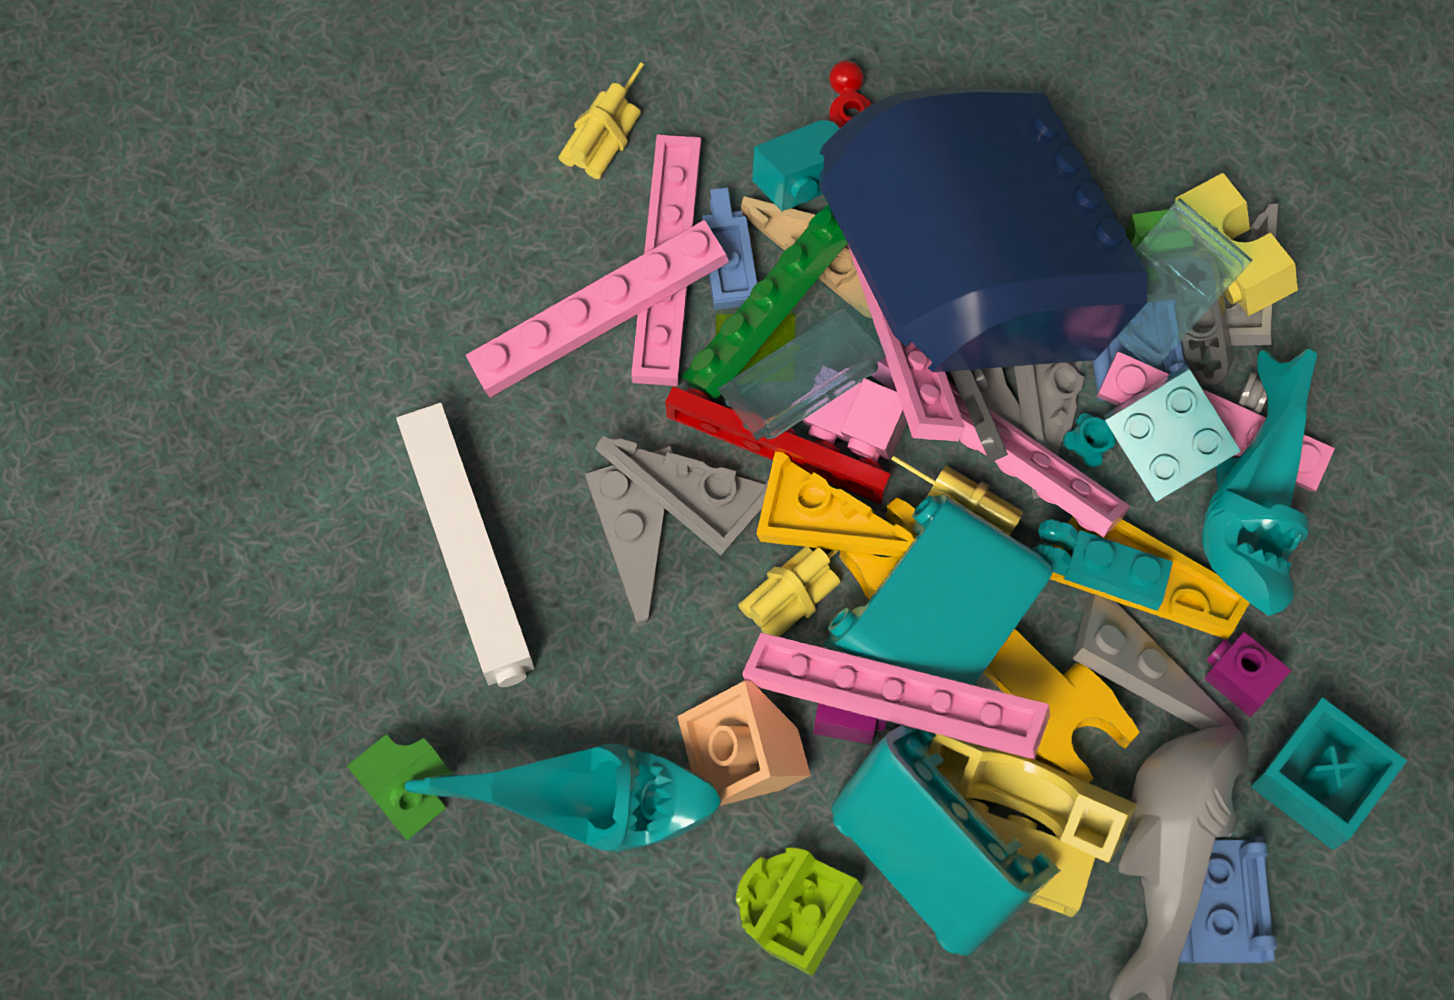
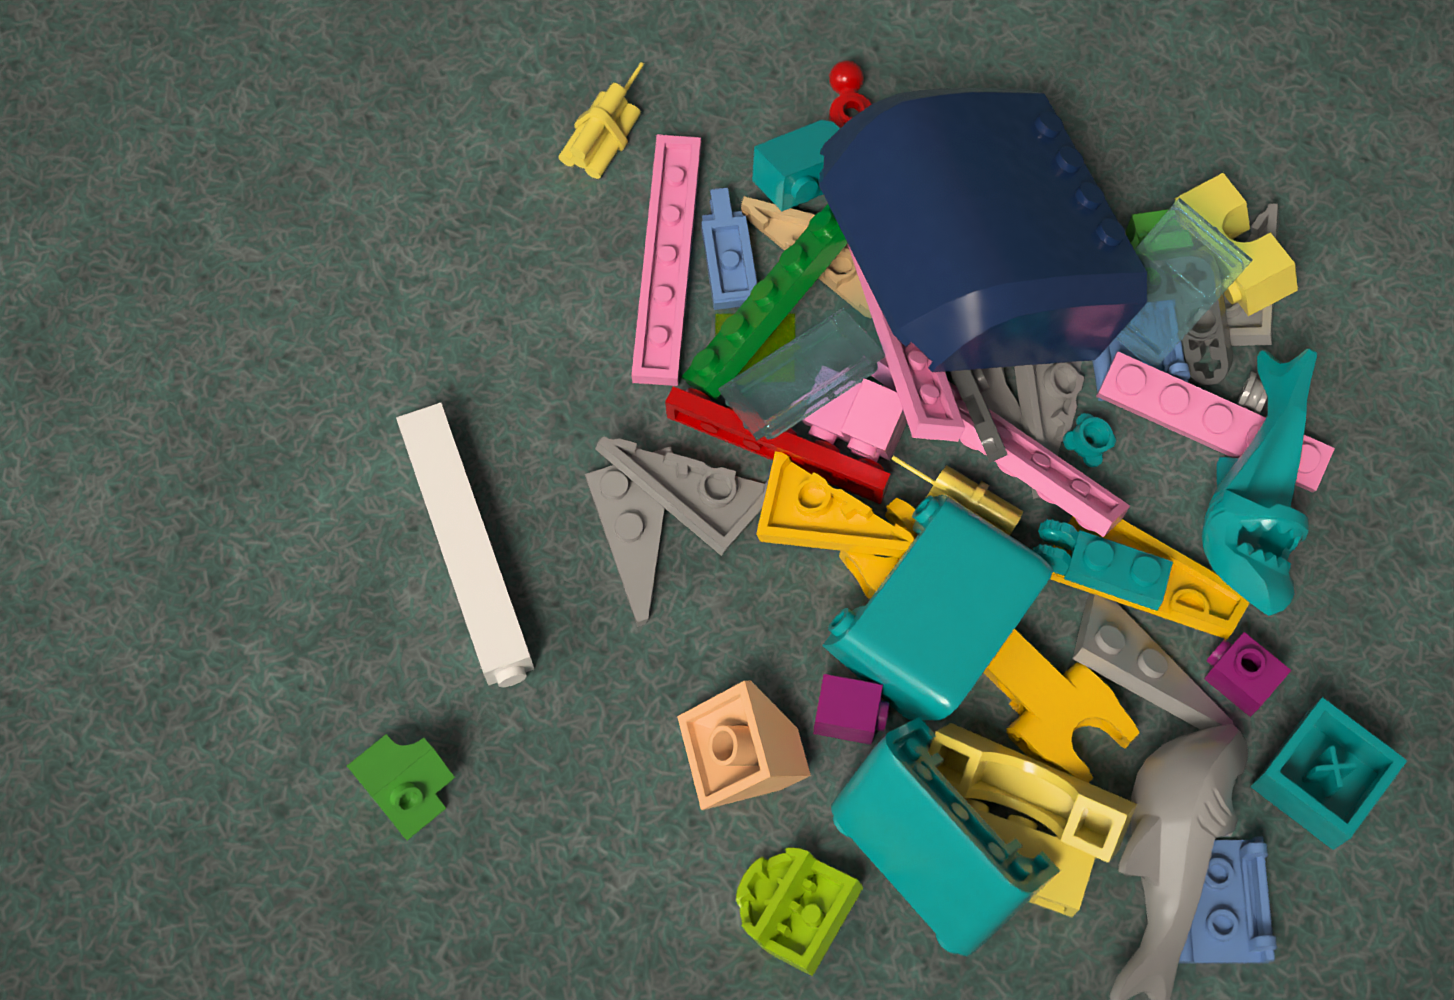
(597, 308): bright pink plate -> none
(597, 795): teal piece -> none
(791, 591): light yellow piece -> none
(898, 695): bright pink plate -> none
(1171, 433): brick -> none

